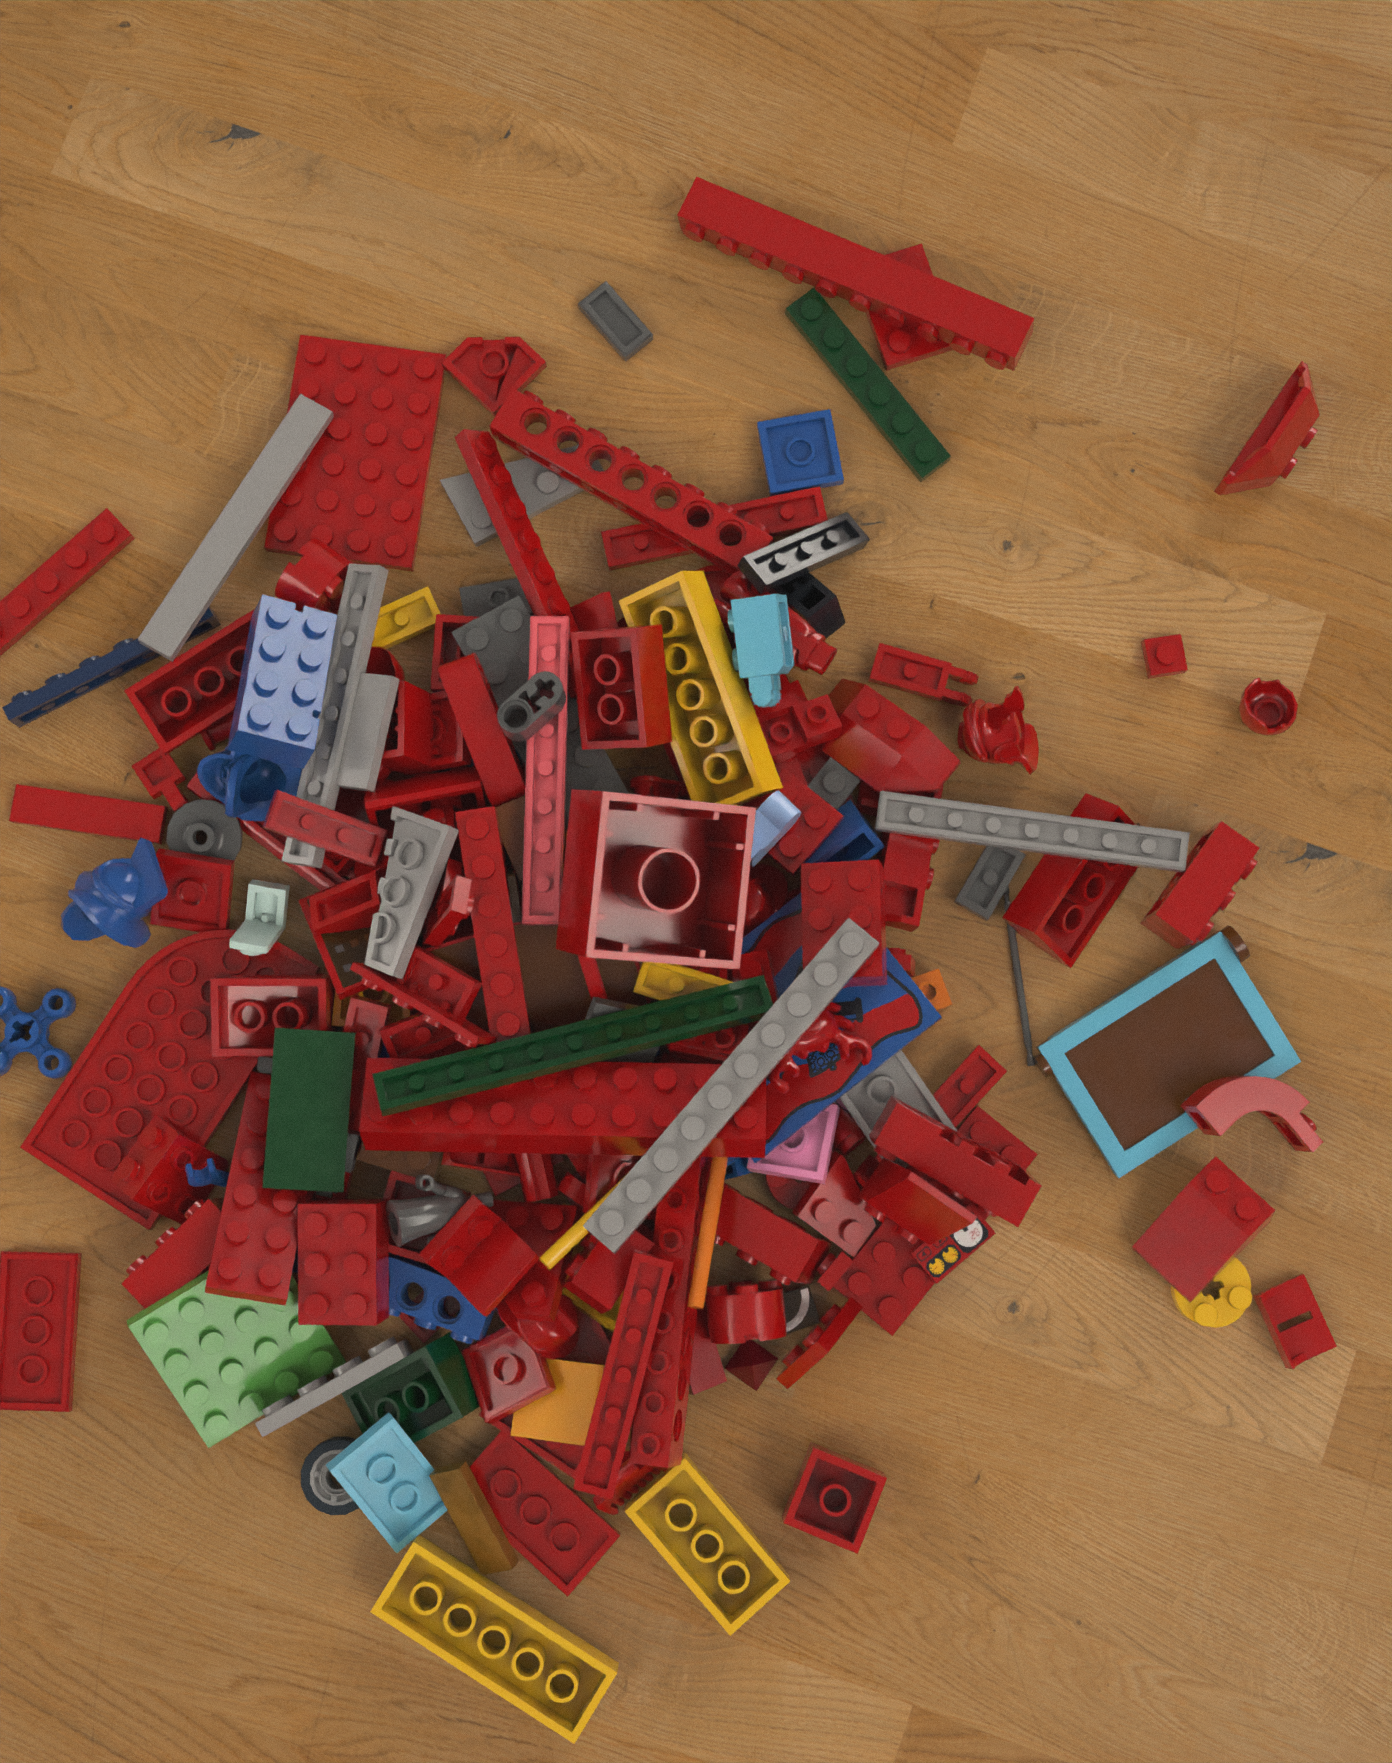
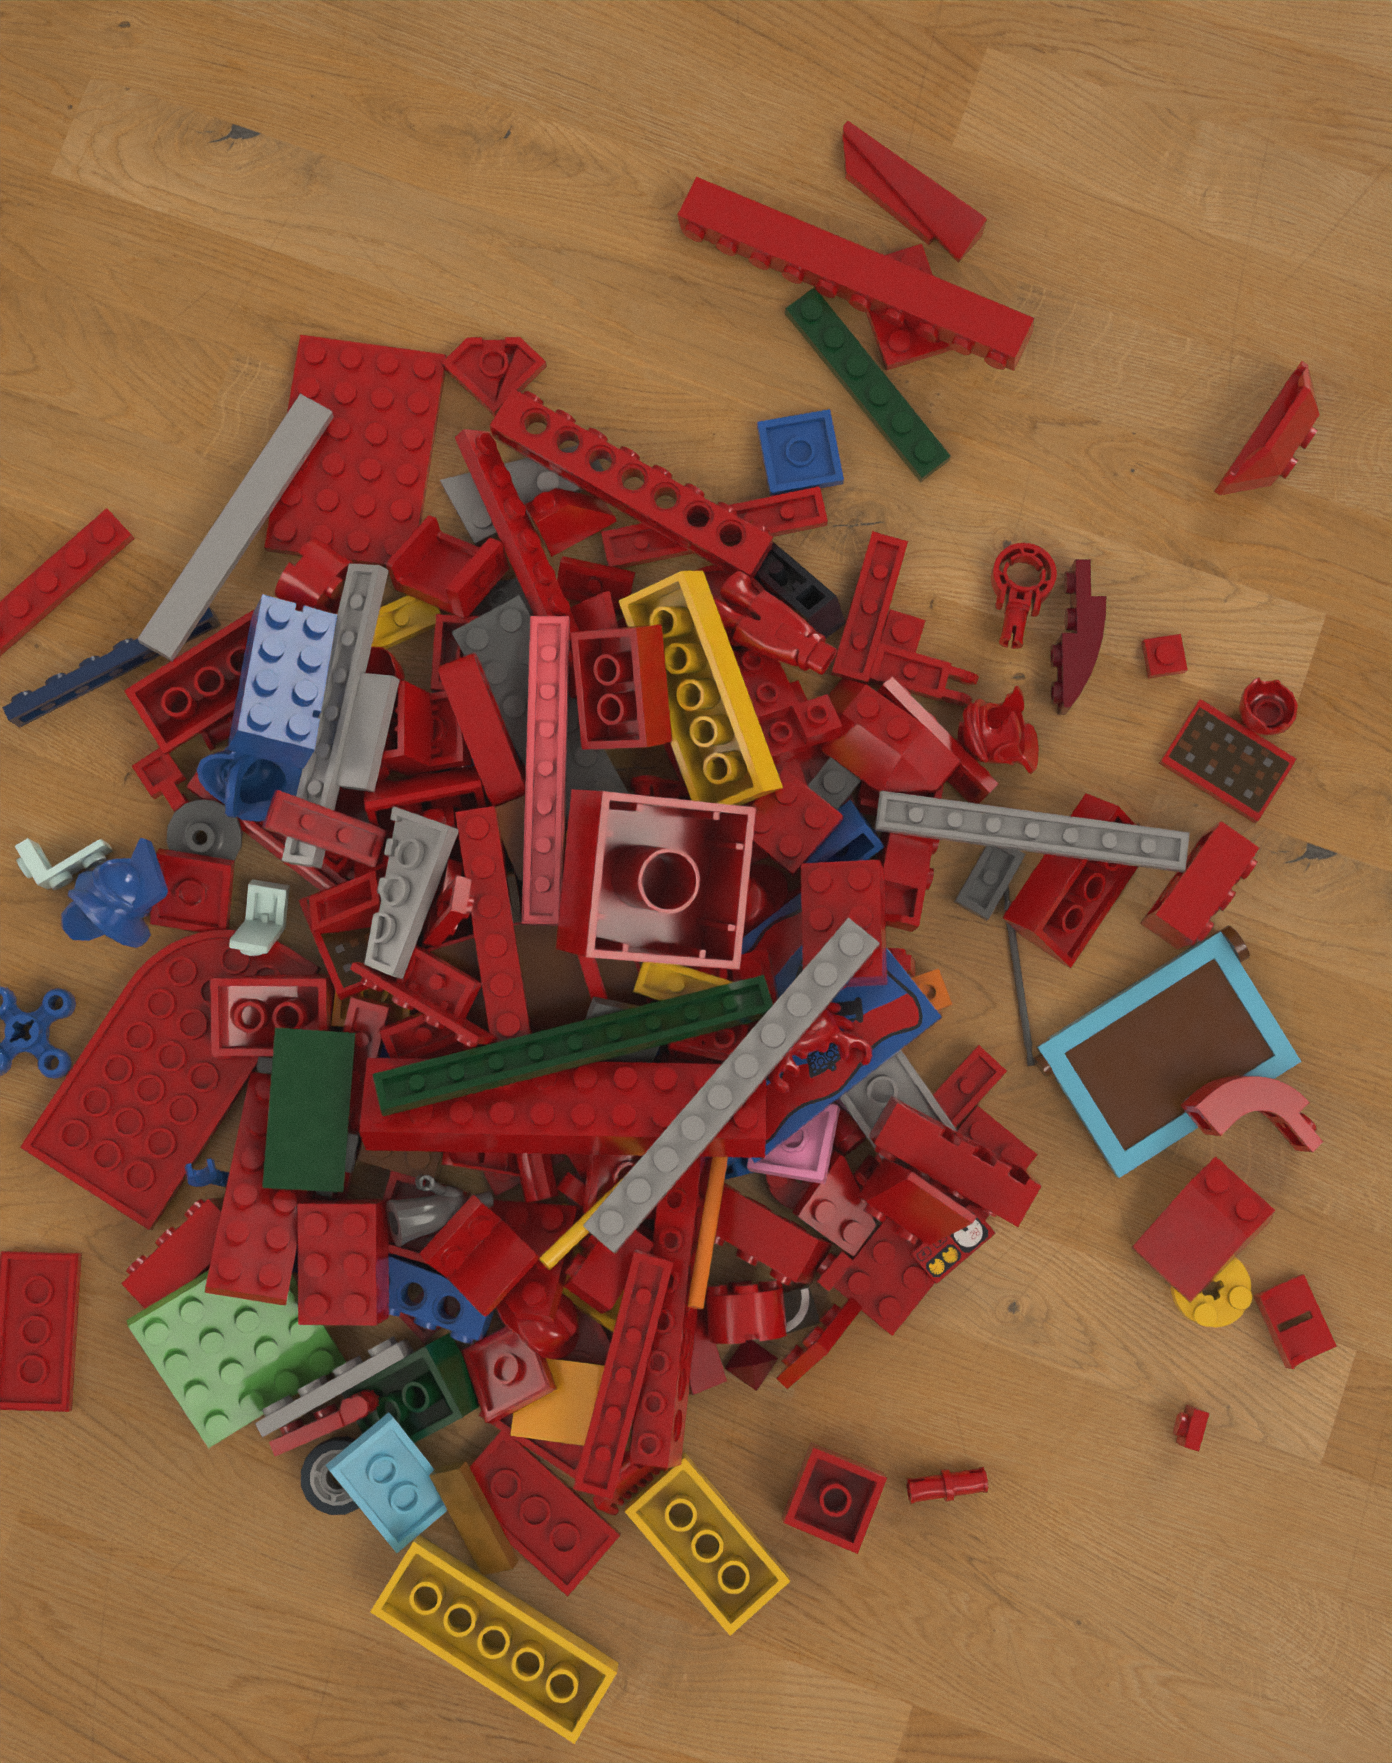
(36, 865): none -> light aqua bracket
(88, 814): red tile -> none
(156, 1172): red bracket -> none
(326, 1421): none -> red hinge
(446, 569): none -> red panel
(546, 707): dark grey beam -> none
(567, 518): none -> red slope
(585, 579): none -> red plate
(615, 321): dark grey tile -> none
(762, 644): medium azure hinge -> none
(772, 821): light blue leg -> none
(803, 552): black plate -> none
(869, 608): none -> red plate
(902, 631): none -> red plate
(910, 194): none -> red wedge
(947, 1485): none -> red pin
(969, 778): none -> red plate
(1020, 597): none -> red pin
(1077, 651): none -> dark red slope
(1190, 1427): none -> red plate
(1227, 761): none -> tile

